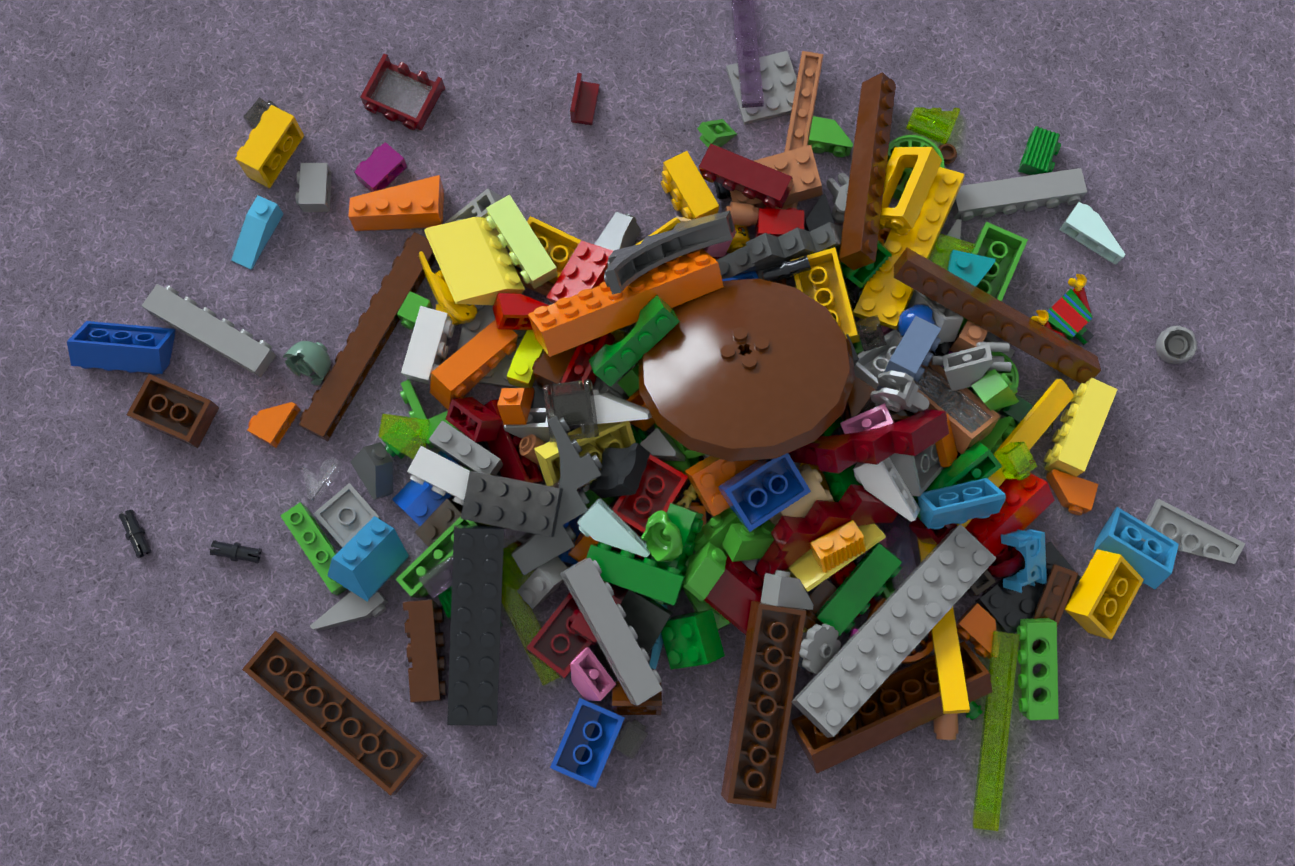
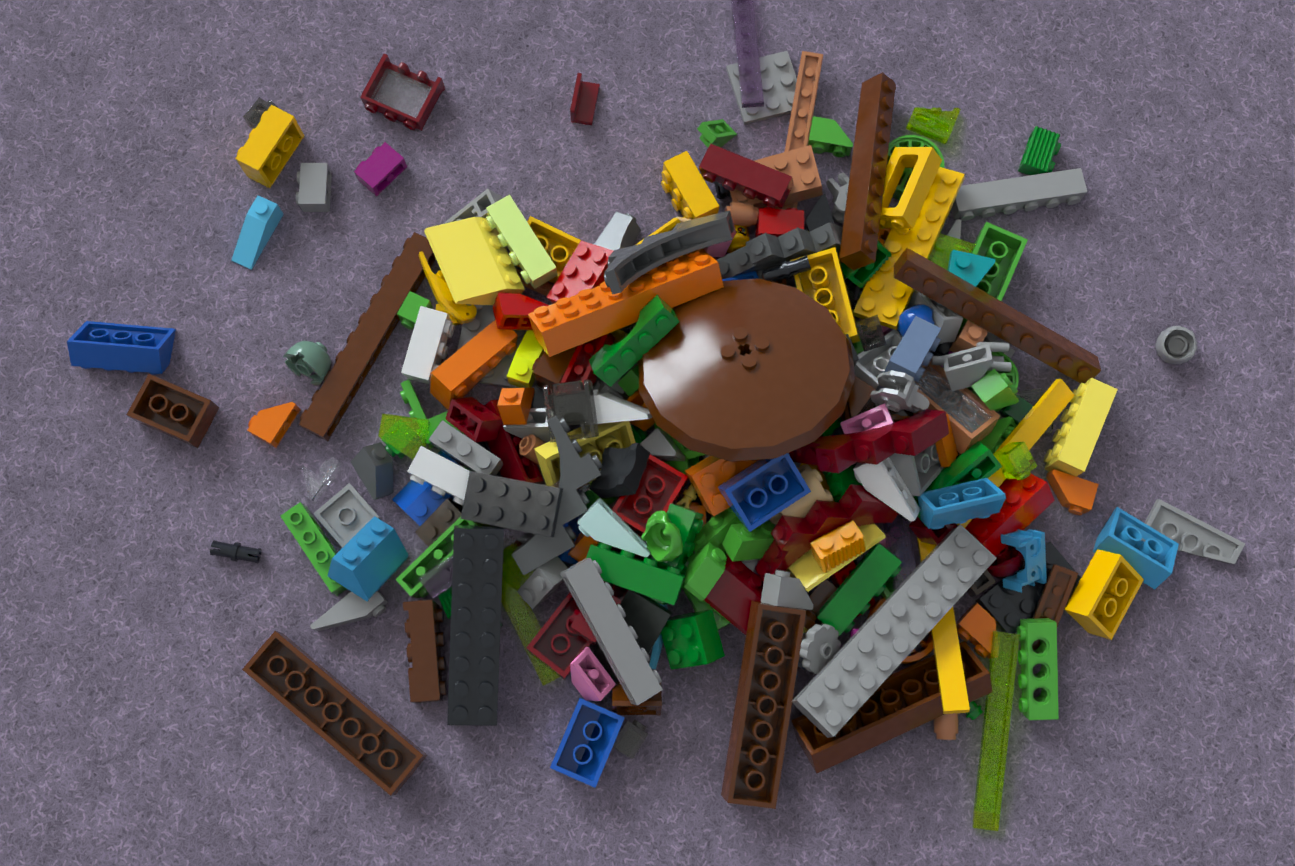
(134, 533): black pin -> none
(209, 330): light grey brick -> none
(399, 207): orange wedge -> none
(949, 153): reddish brown plate -> none
(1069, 313): torso -> none
(1090, 230): light aqua slope -> none

